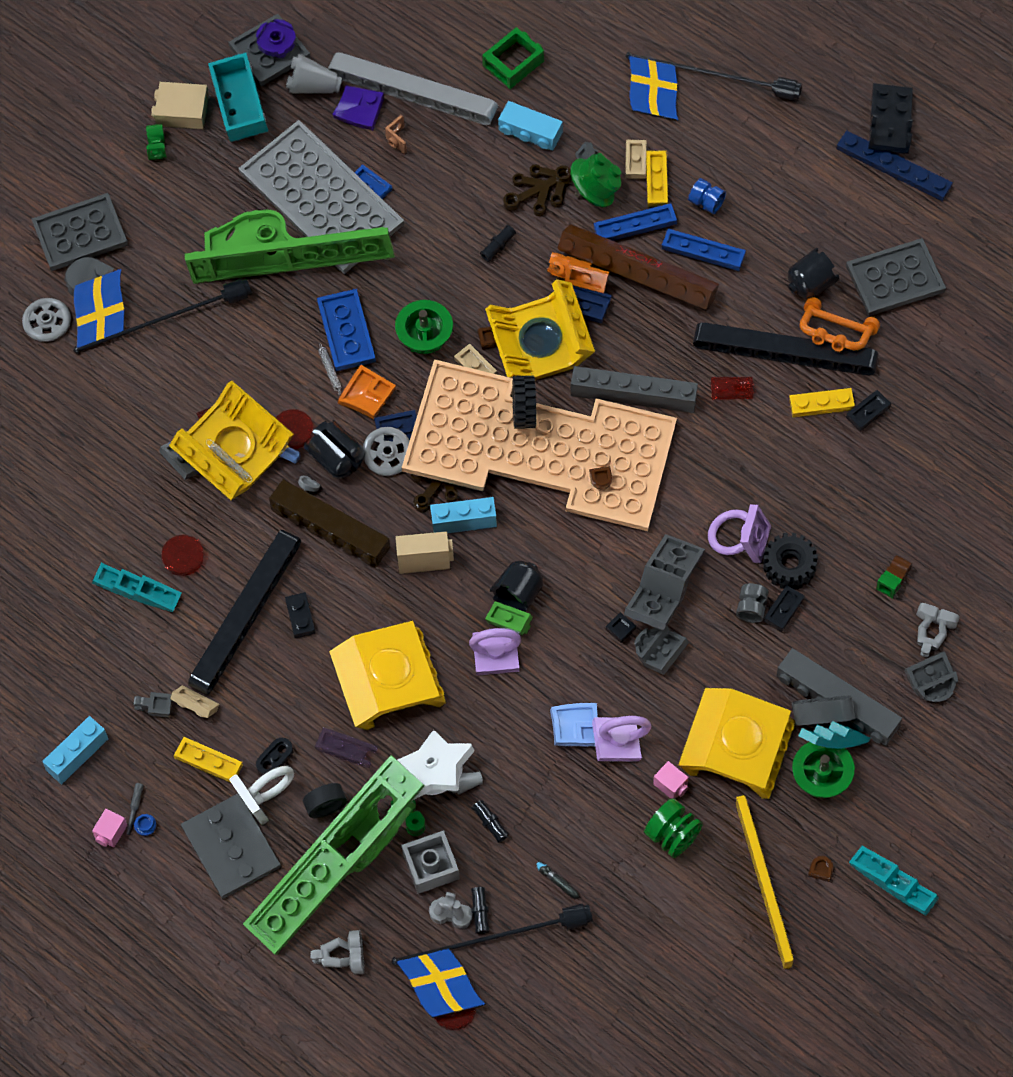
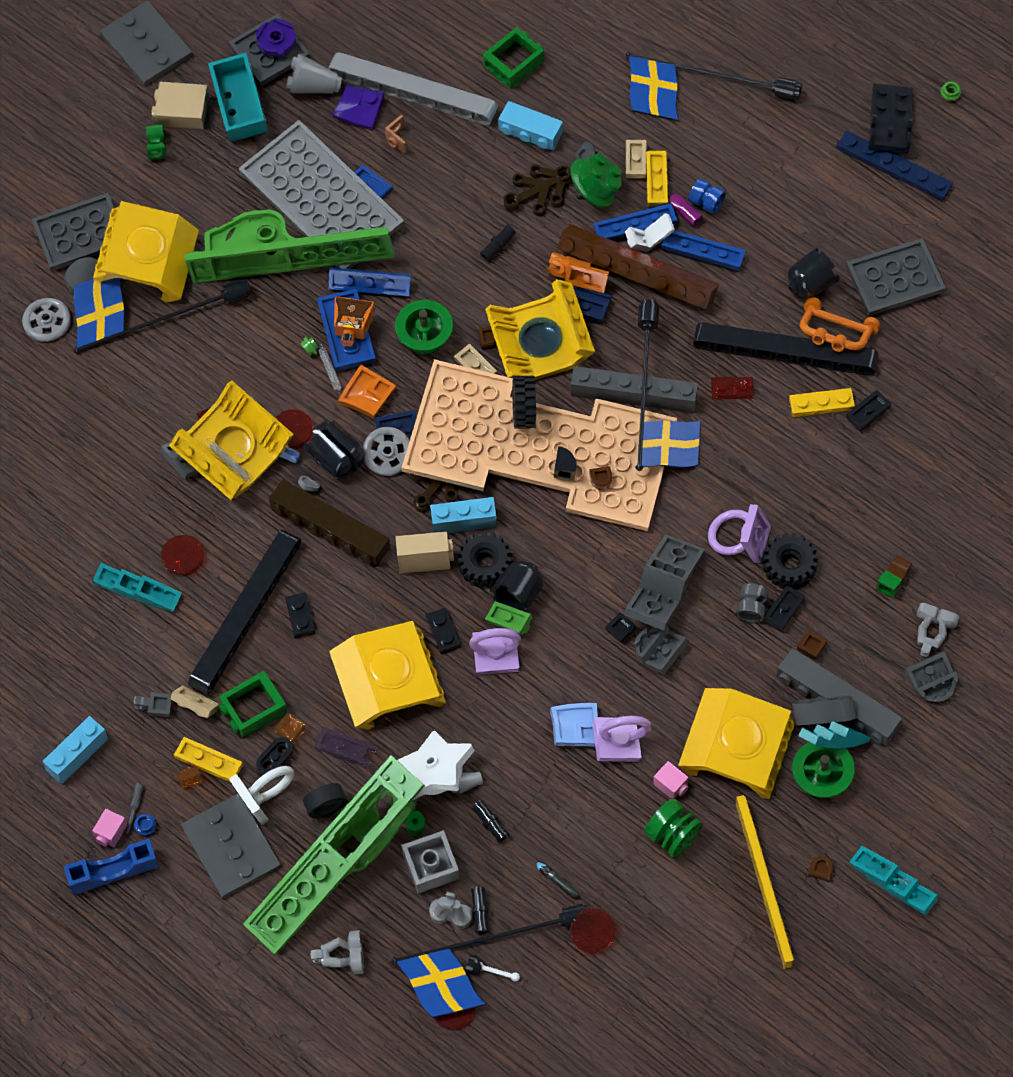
(92, 874): none -> blue arch
(146, 43): none -> dark grey plate
(147, 248): none -> yellow panel
(188, 777): none -> clear orange plate
(277, 710): none -> green window
(289, 728): none -> clear orange plate
(310, 346): none -> bright green plate
(352, 319): none -> torso
(370, 281): none -> blue plate
(443, 630): none -> black plate
(475, 965): none -> hinge
(481, 546): none -> black tyre
(565, 464): none -> black brick
(592, 930): none -> clear red tile
(651, 236): none -> white bracket
(662, 441): none -> flag
(685, 210): none -> magenta bar
(811, 644): none -> reddish brown plate
(950, 87): none -> bright green plate

